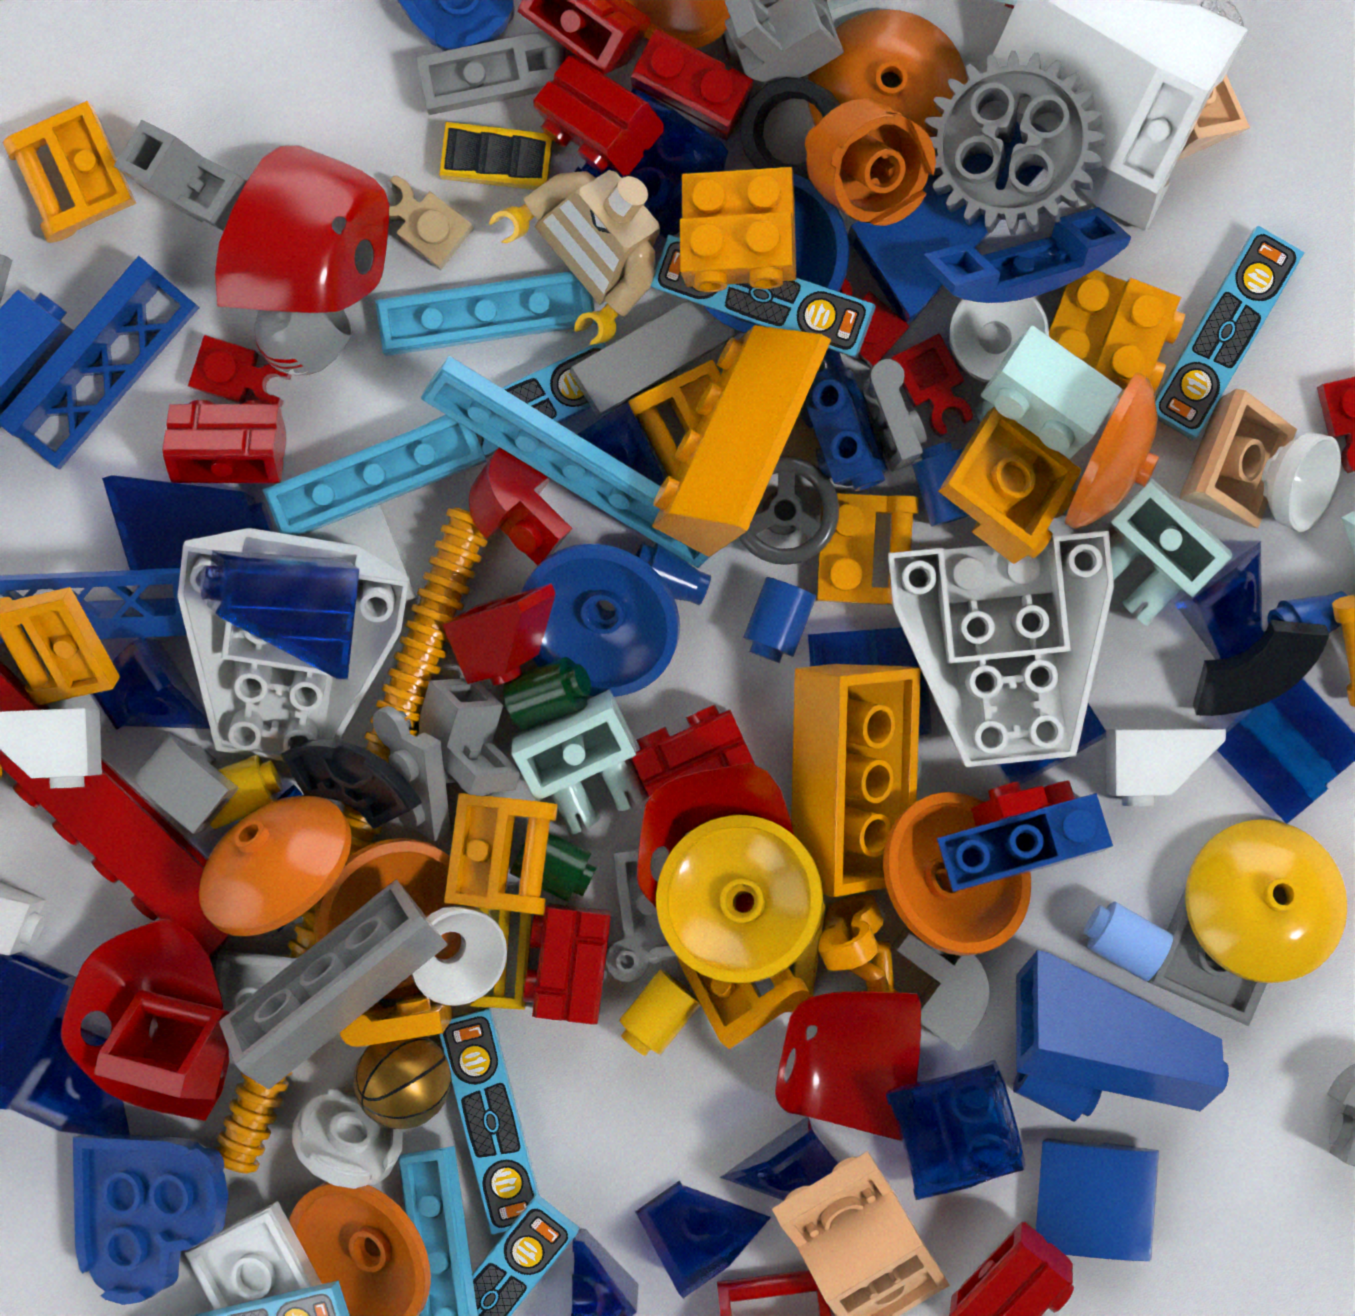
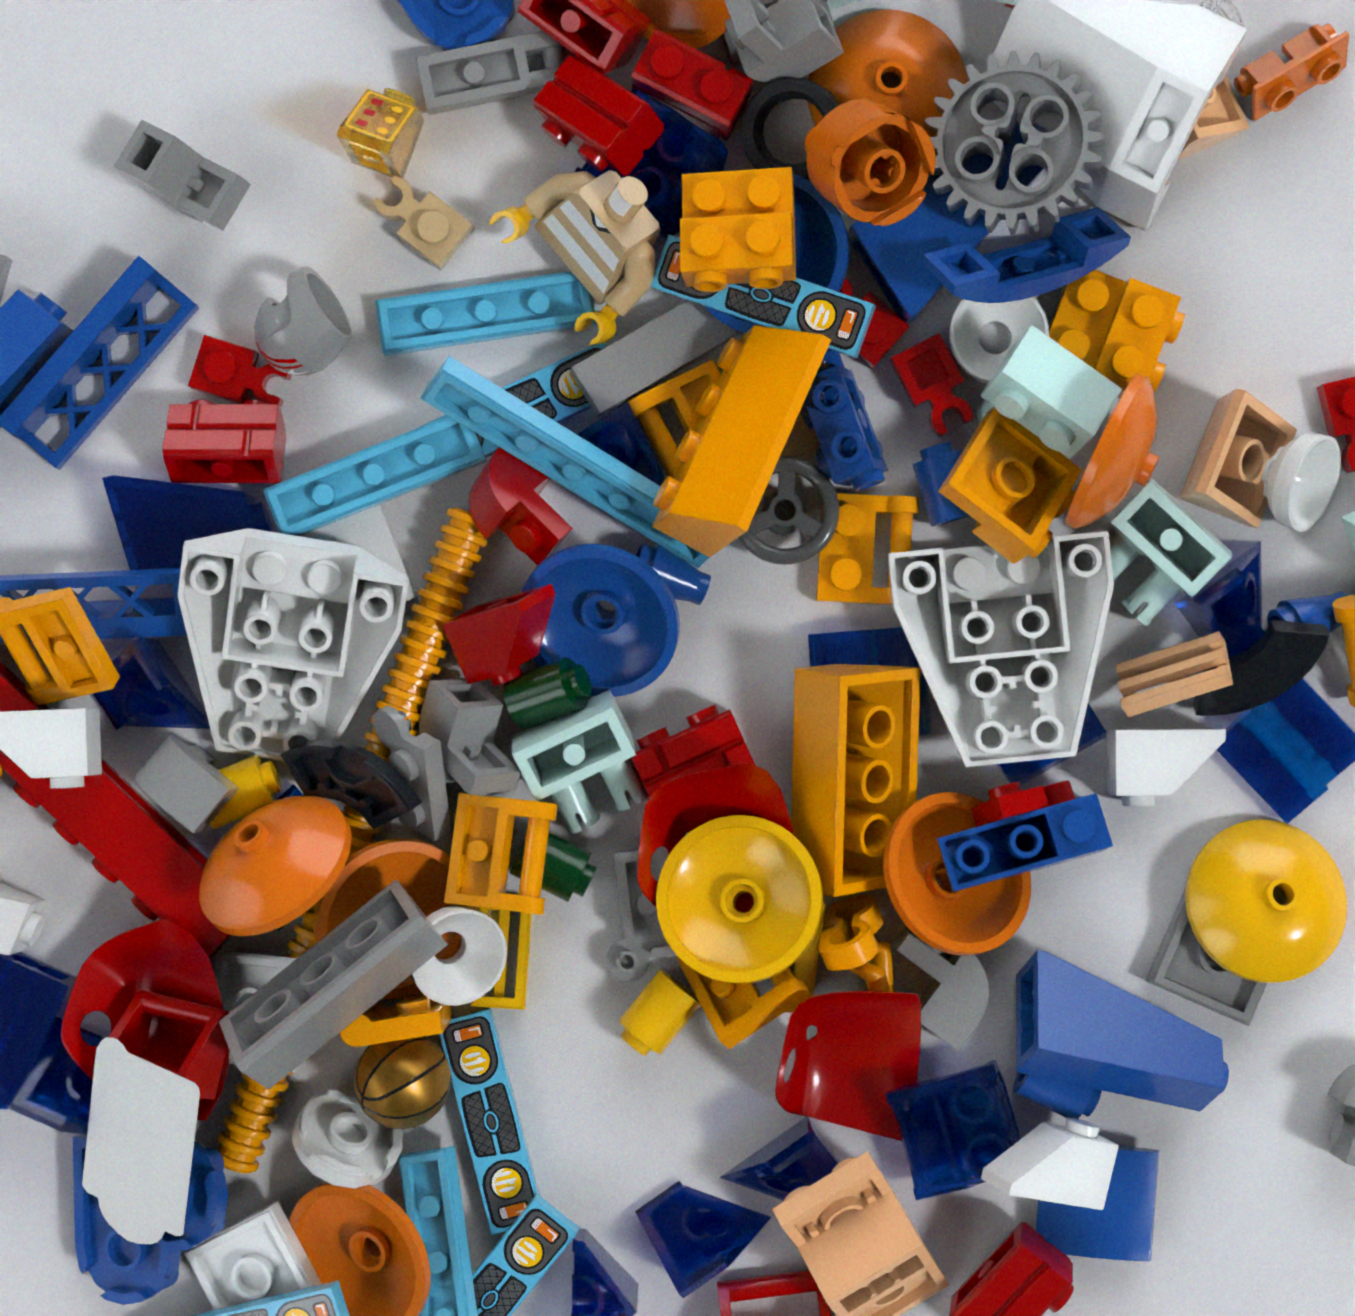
(84, 163): light orange plate -> none
(139, 1144): none -> white sticker
(281, 237): red piece -> none
(289, 602): clear blue slope -> none
(382, 131): none -> clear yellow slope
(495, 156): tile -> none
(569, 963): red brick -> none
(778, 619): blue brick -> none
(896, 428): light grey plate -> none
(1057, 1165): none -> white slope
(1128, 940): light blue brick -> none
(1172, 667): none -> light nougat tile
(1226, 332): tile -> none
(1314, 59): none -> orange hinge

